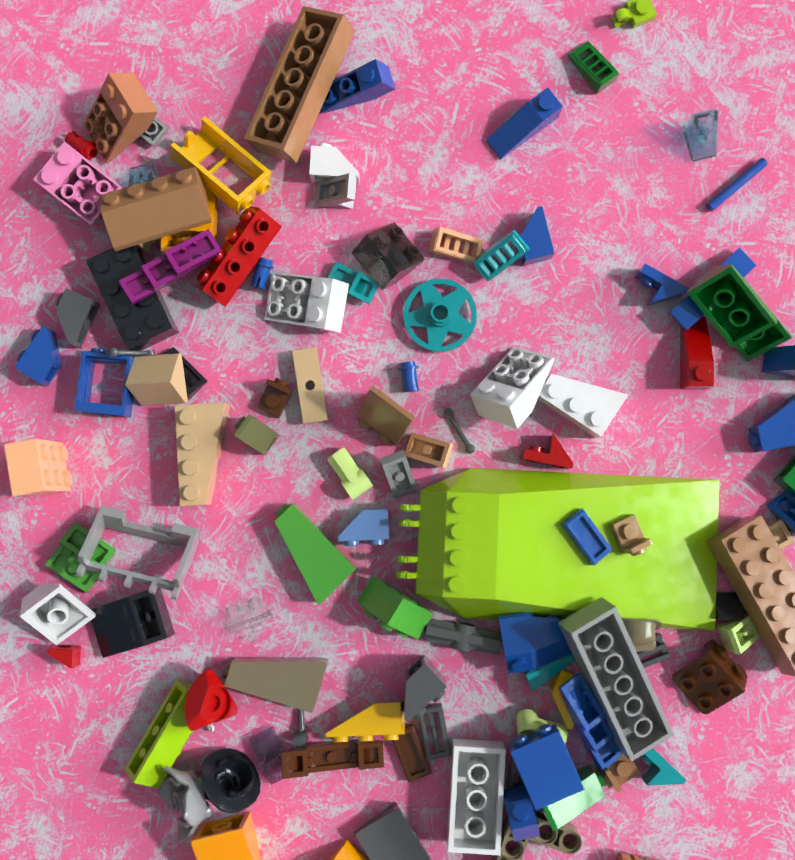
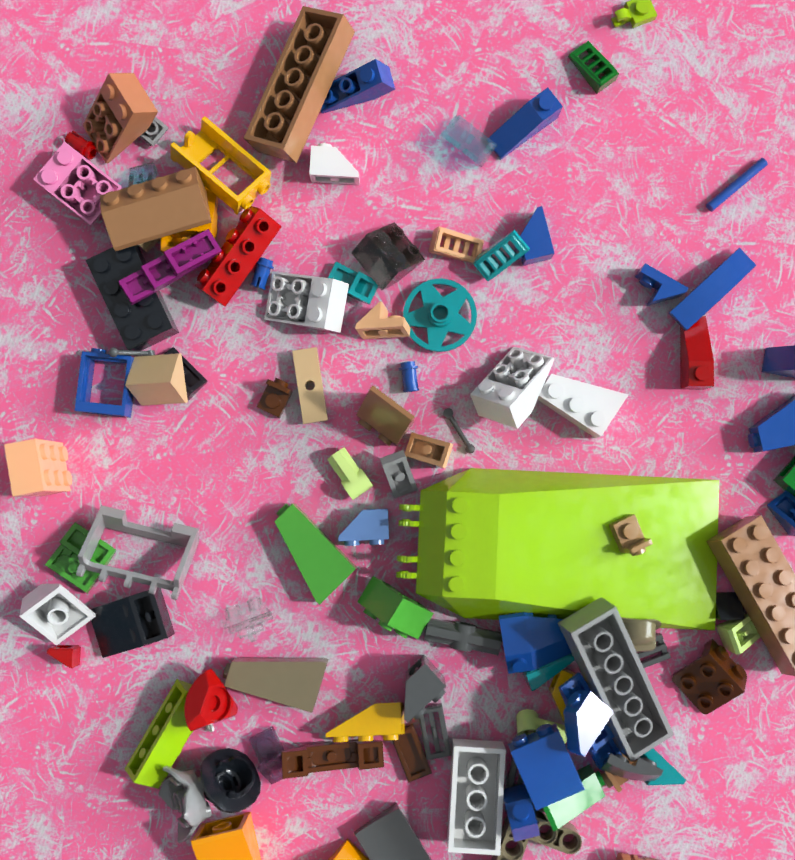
(41, 358): blue slope -> none
(76, 315): dark grey slope -> none
(199, 445): tan wedge -> none
(255, 434): olive slope -> none
(300, 738): dark grey hand -> none
(337, 192): light grey slope -> none
(378, 325): none -> light nougat slope
(469, 140): none -> clear light blue hinge
(554, 456): red slope -> none
(584, 720): none -> slope
(586, 536): blue tile -> none
(640, 770): none -> dark grey slope
(701, 134): clear light blue slope -> none
(737, 312): green slope -> none
(781, 533): tan plate -> none

